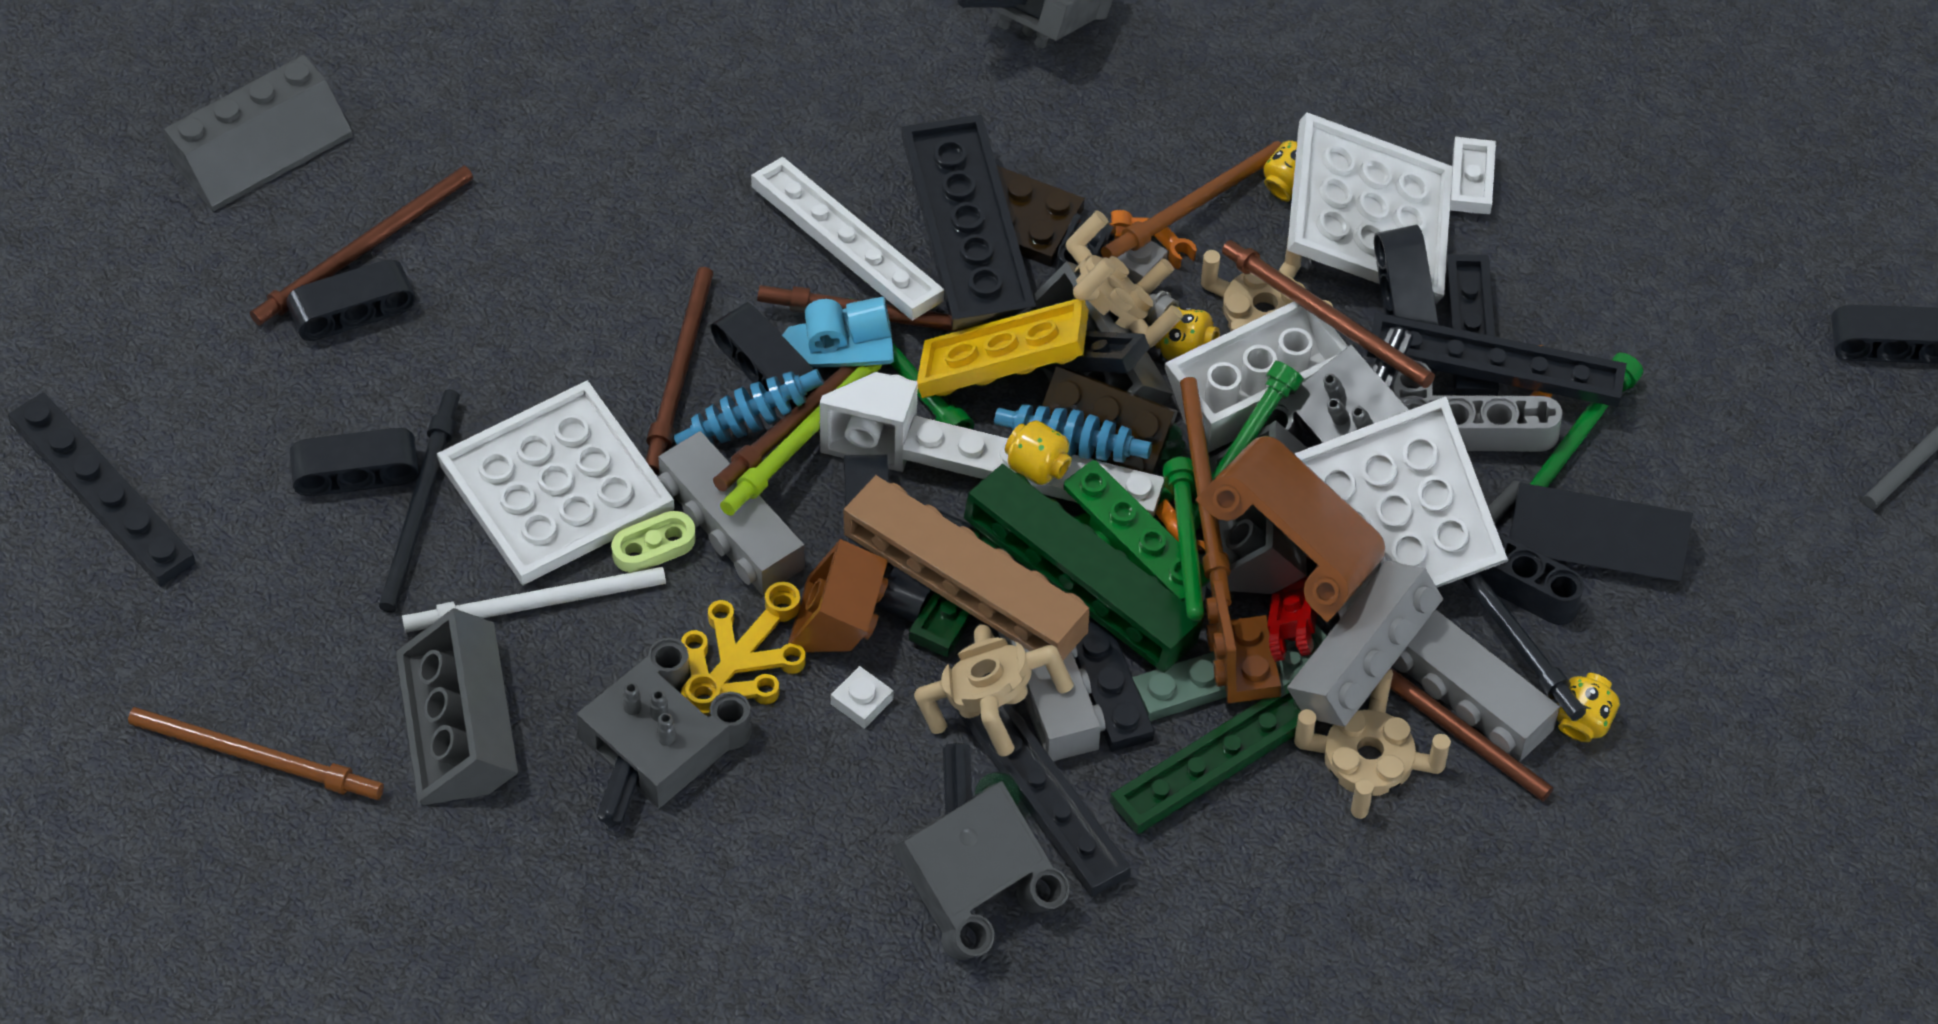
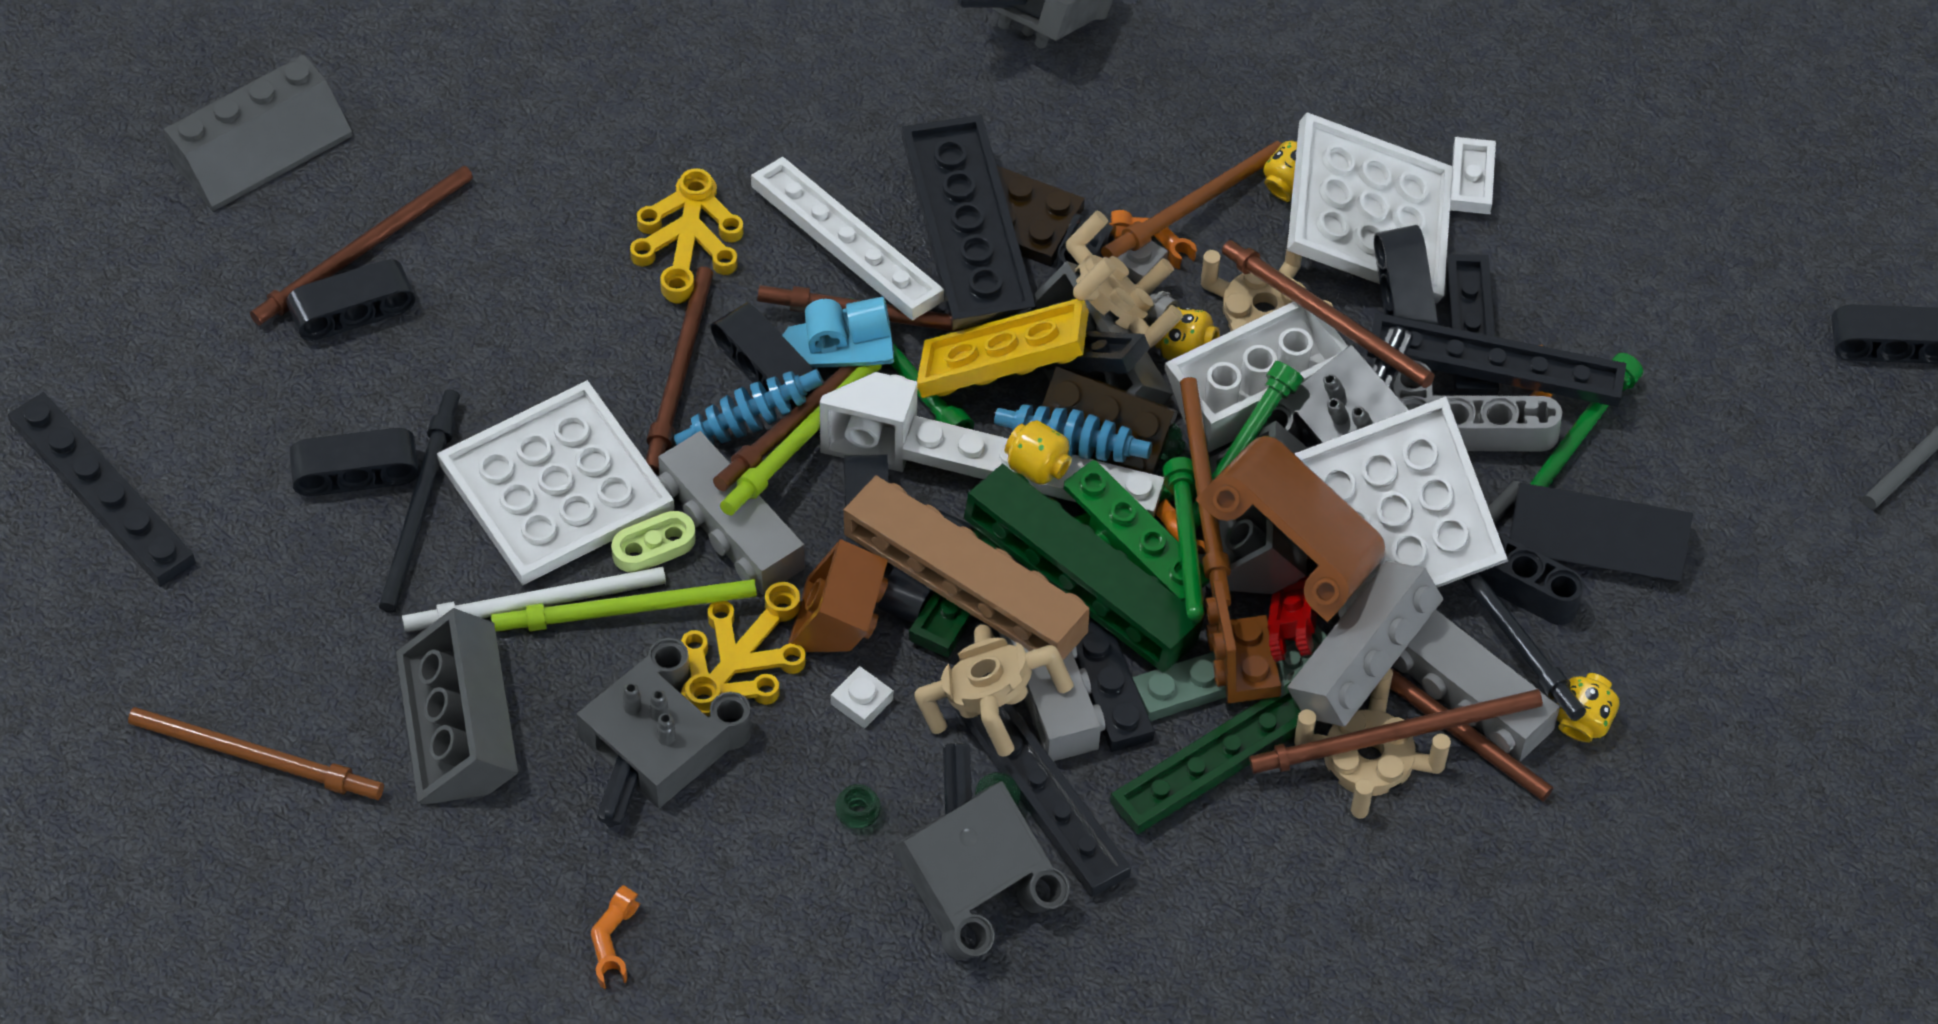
(538, 616): none -> lime bar
(621, 907): none -> orange arm
(687, 230): none -> yellow plant
(857, 796): none -> clear green plate
(1284, 757): none -> copper bar

